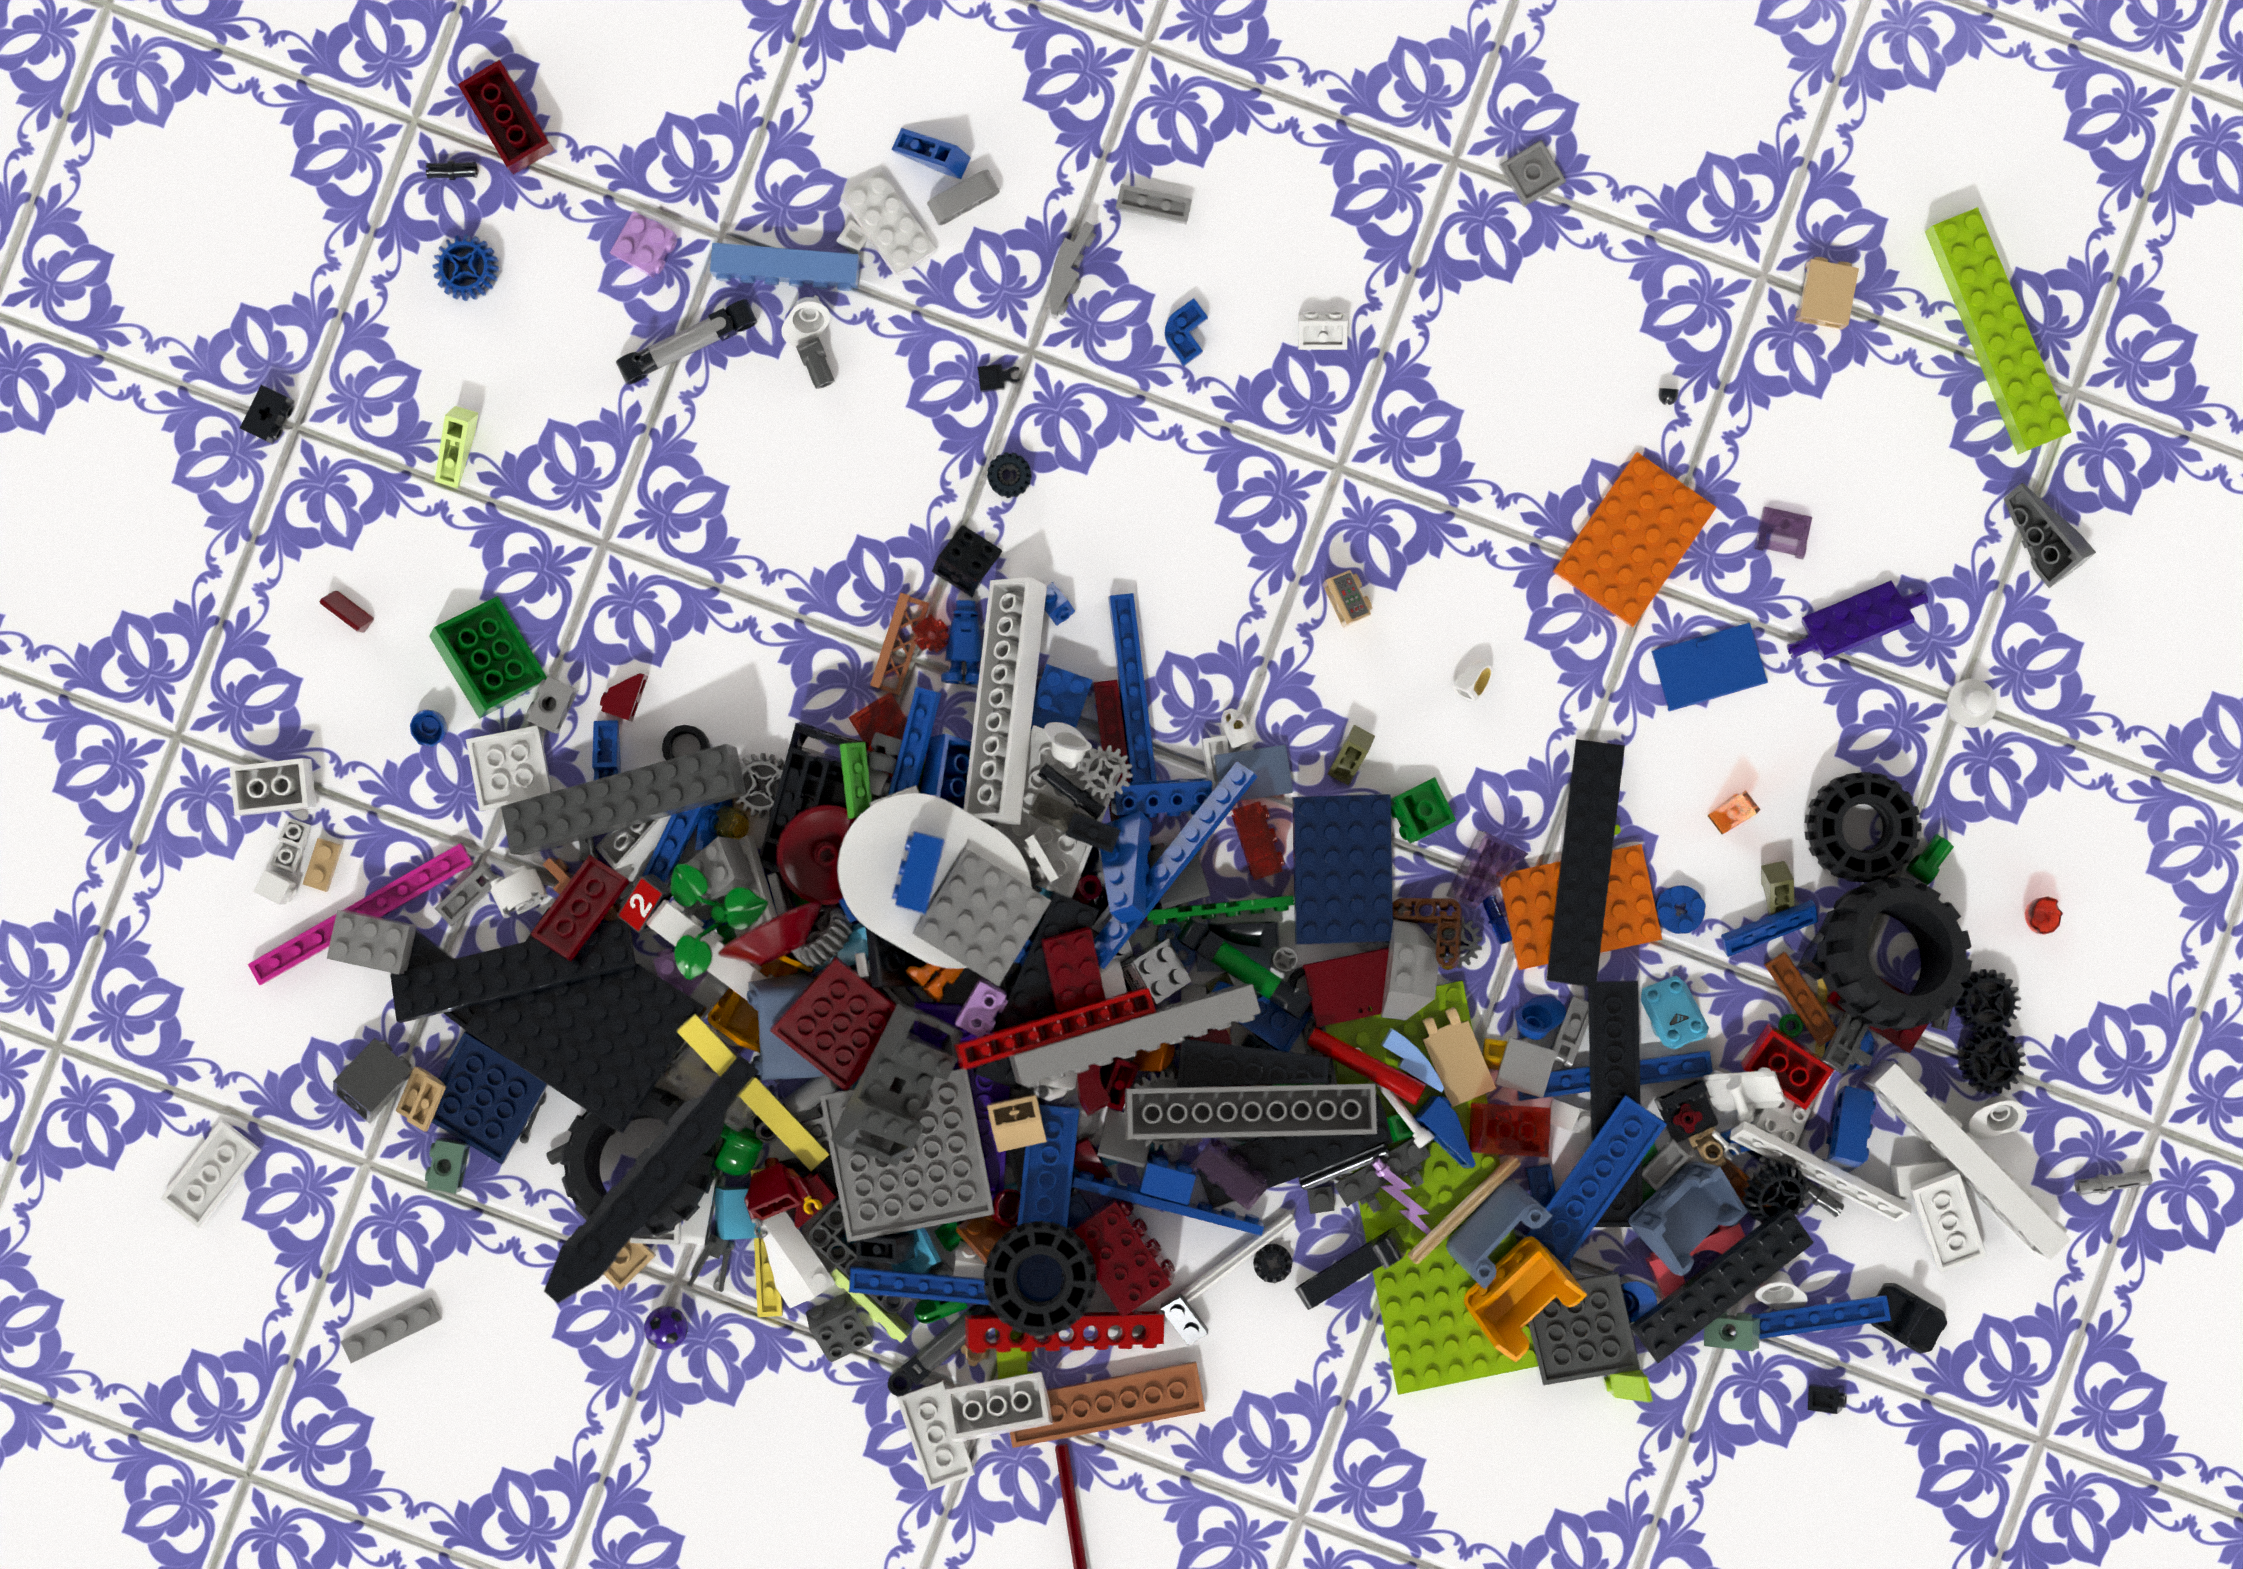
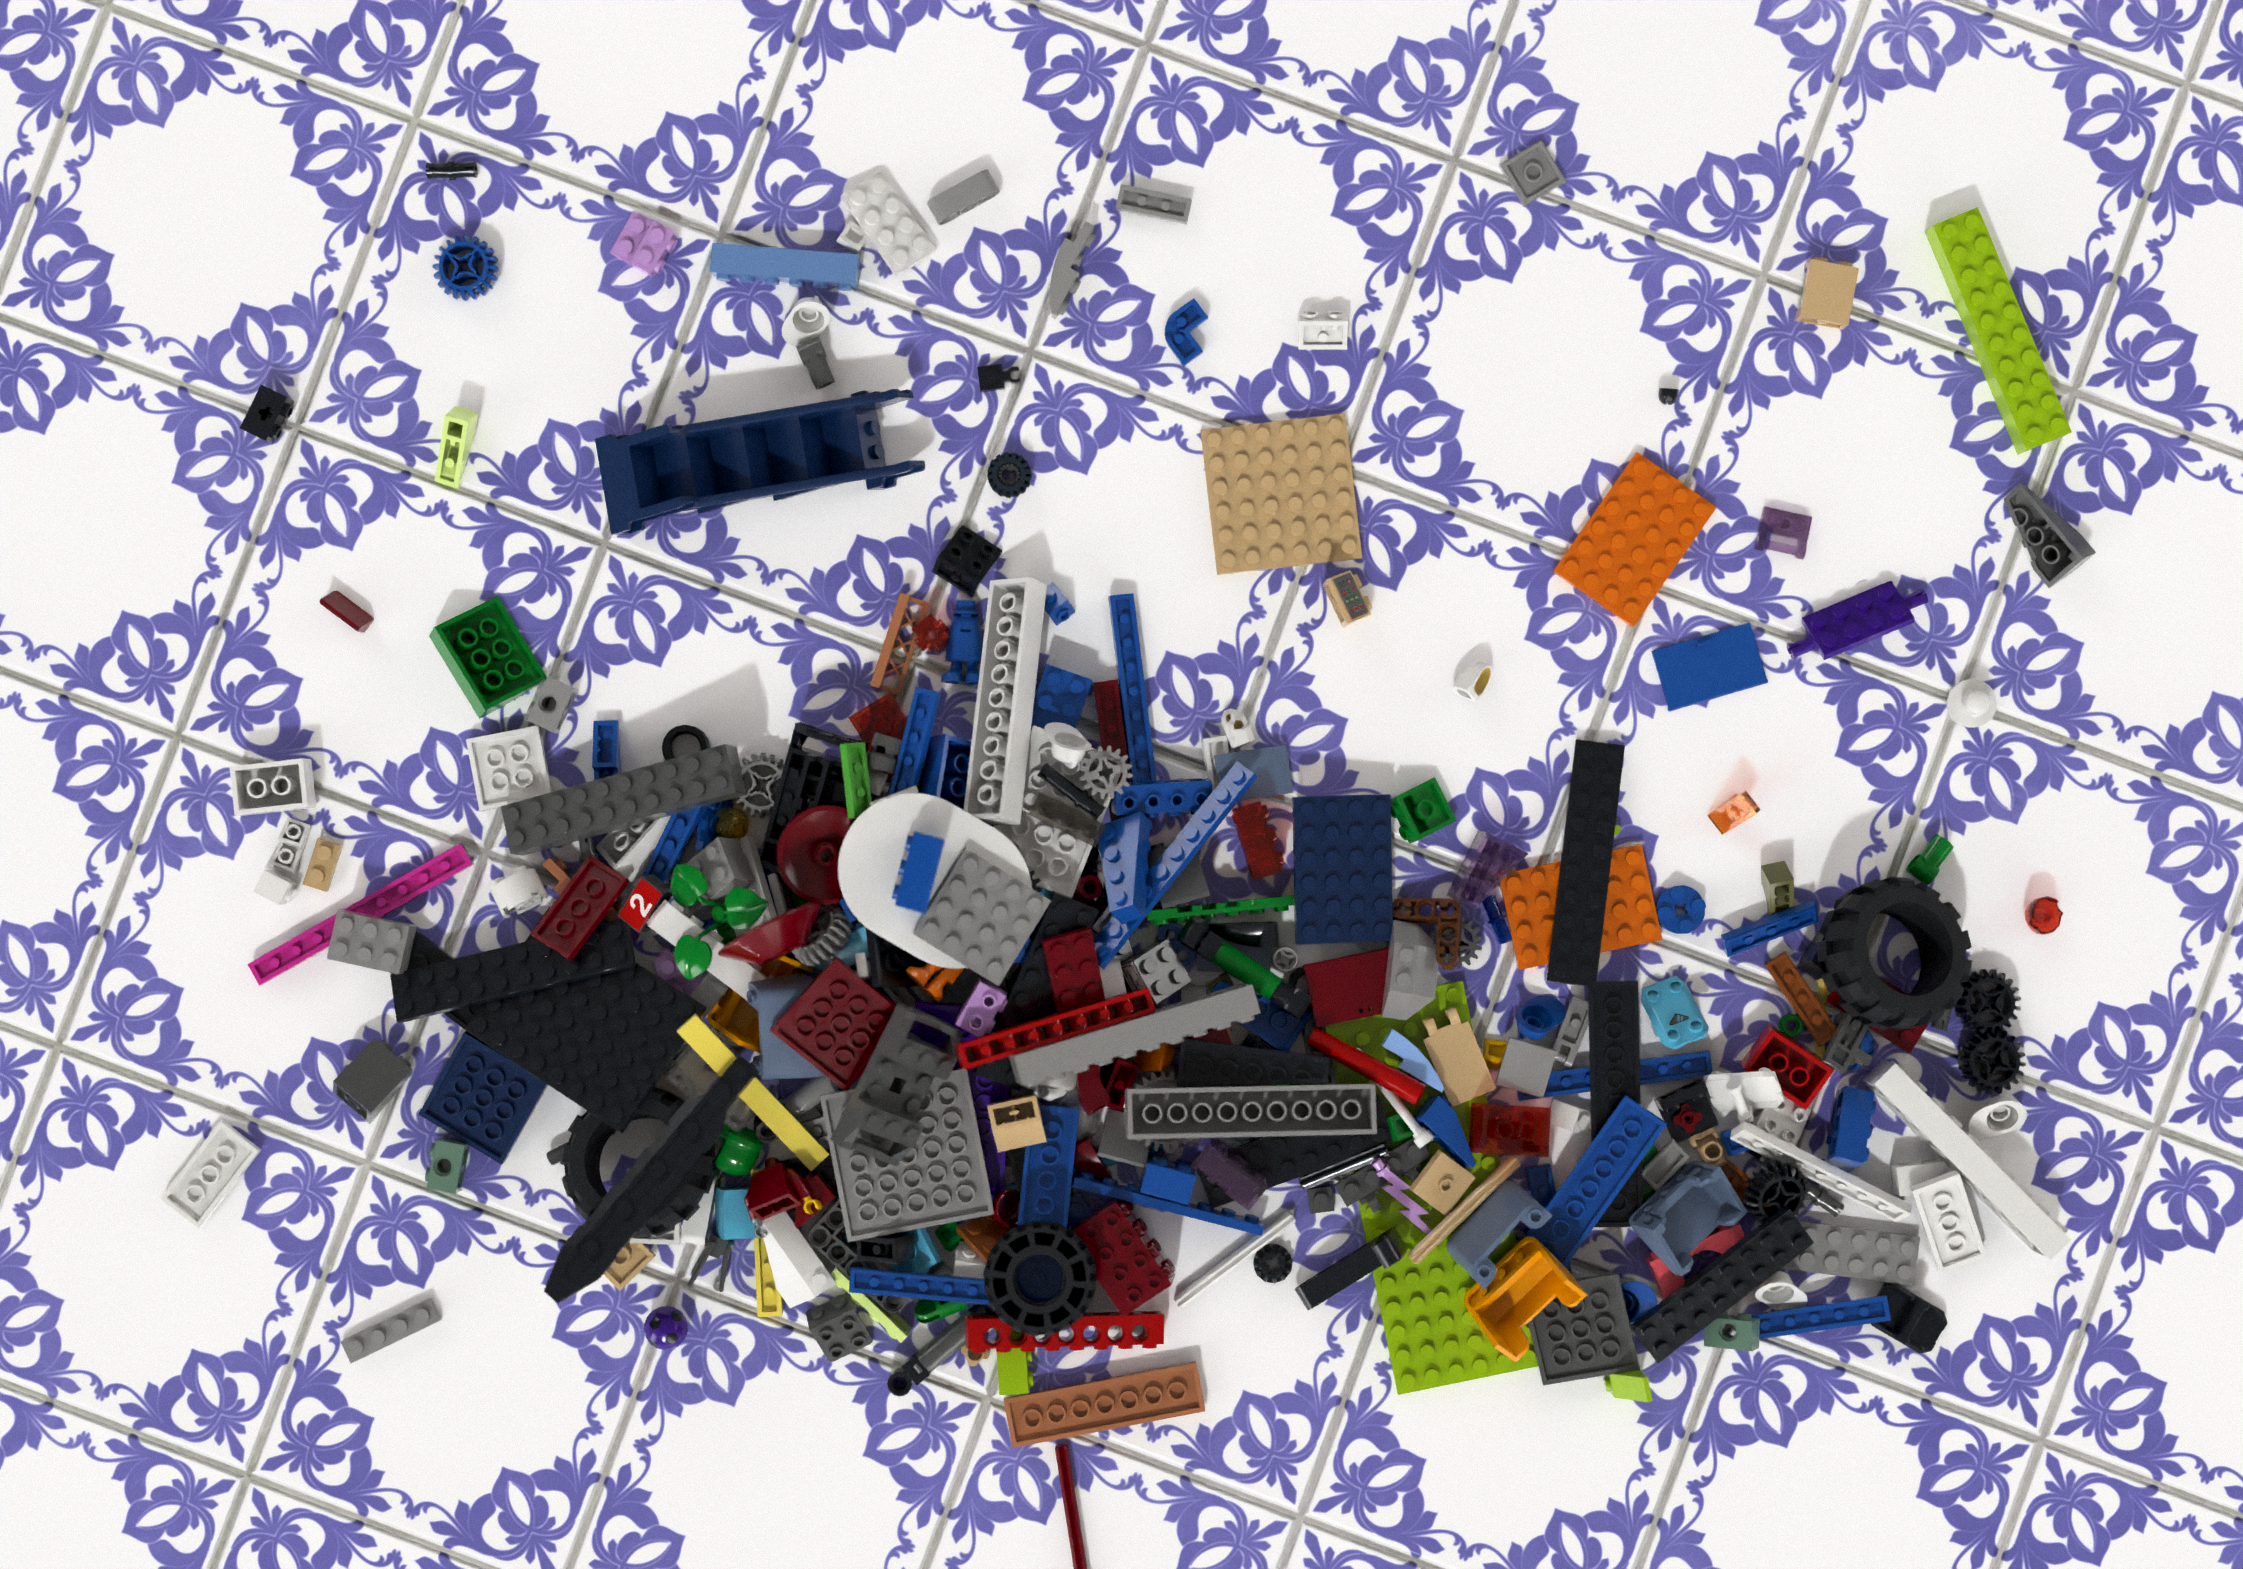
(421, 1098): tan slope -> none
(428, 727): blue hair -> none
(466, 895): light grey plate -> none
(506, 117): dark red brick -> none
(524, 1137): dark grey hinge -> none
(624, 697): dark red slope -> none
(720, 325): piece -> none
(746, 459): none -> dark blue piece
(929, 1430): white plate -> none
(932, 153): blue slope -> none
(998, 1407): white slope -> none
(1034, 850): white plate -> none
(1093, 832): black plate -> none
(1184, 1319): plate -> none
(1281, 494): none -> tan plate
(1351, 755): olive arch -> none
(1442, 1182): none -> tan plate
(1726, 1145): white hand -> none
(1826, 1398): black bracket -> none
(1859, 1253): none -> light grey plate
(1897, 818): black tyre -> none
(2102, 1184): light grey pin -> none

